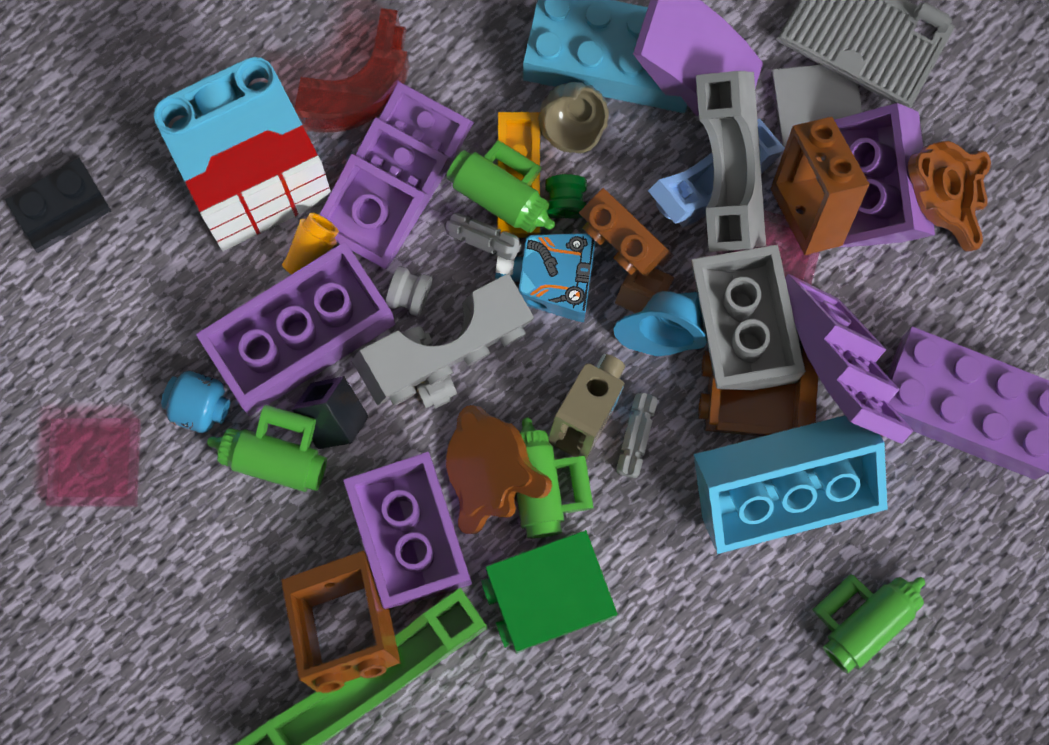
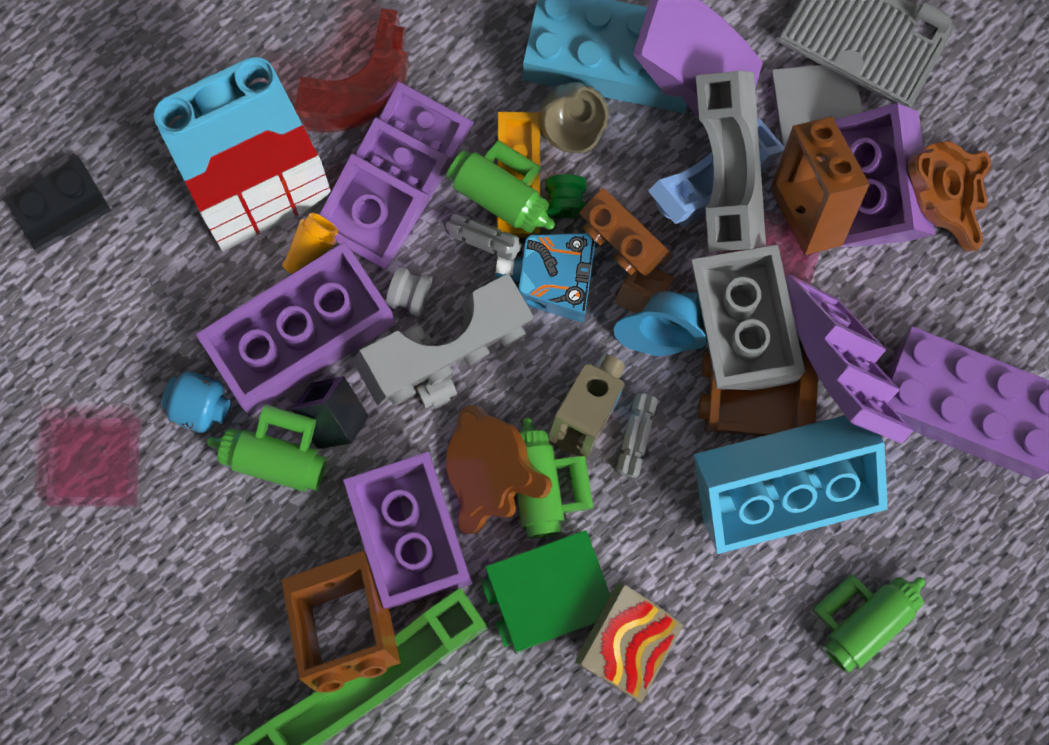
(629, 642): none -> slope

